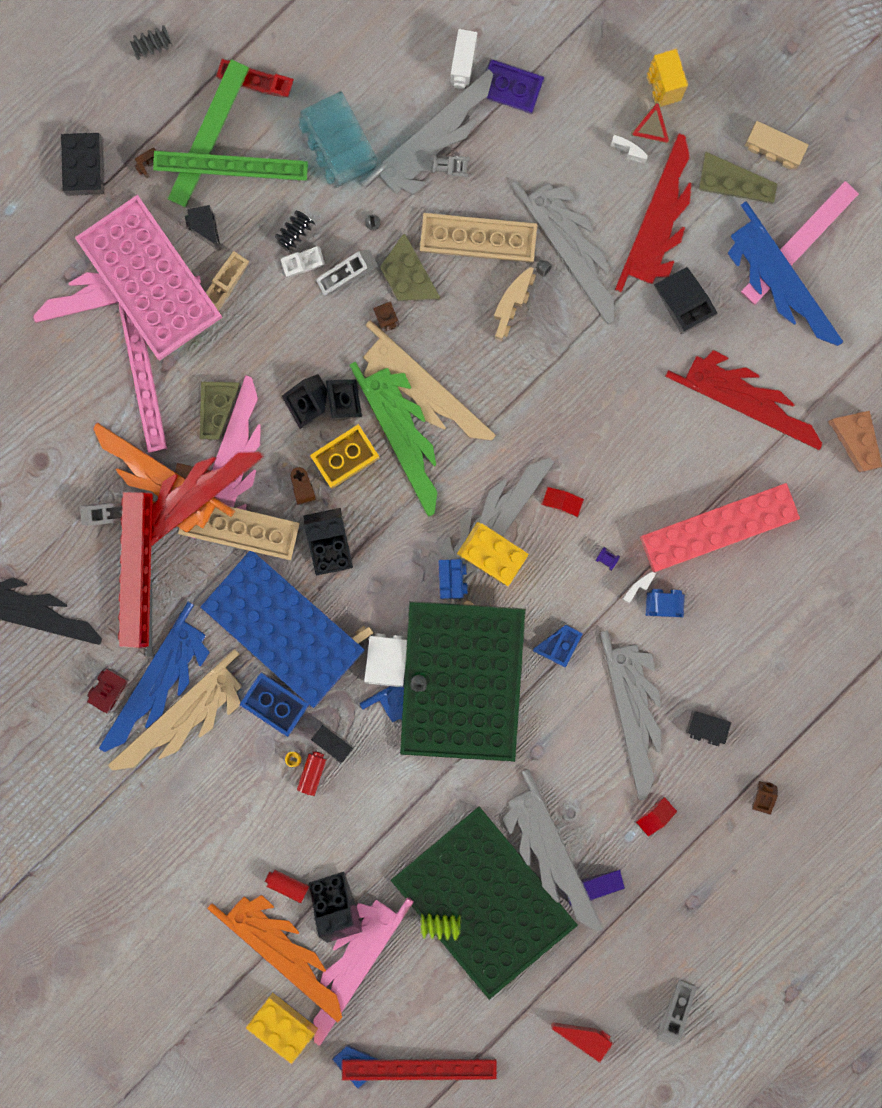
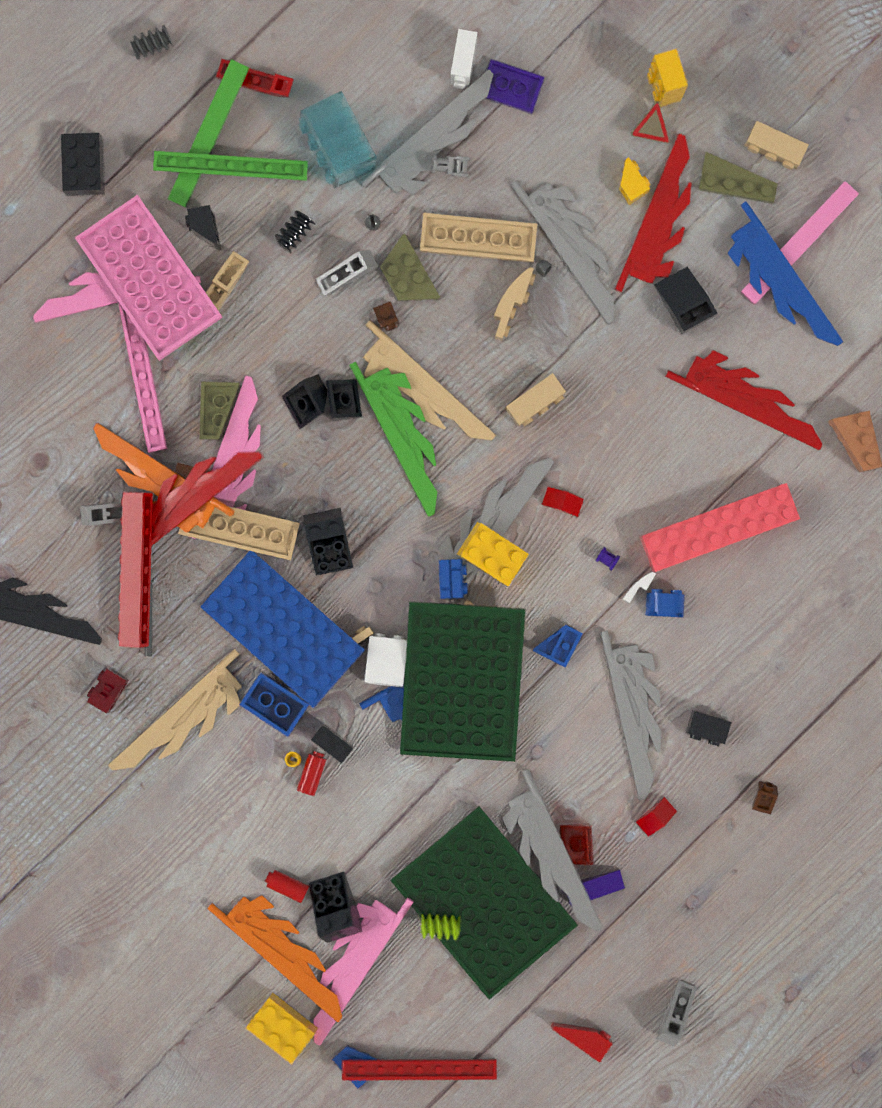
(143, 160): reddish brown bracket -> none
(163, 671): blue animal -> none
(302, 262): white slope -> none
(302, 489): reddish brown piece -> none
(345, 456): yellow brick -> none
(418, 683): dark grey hinge -> none
(536, 400): none -> tan brick
(578, 842): none -> clear red slope
(632, 183): none -> yellow slope
(634, 152): white slope -> none

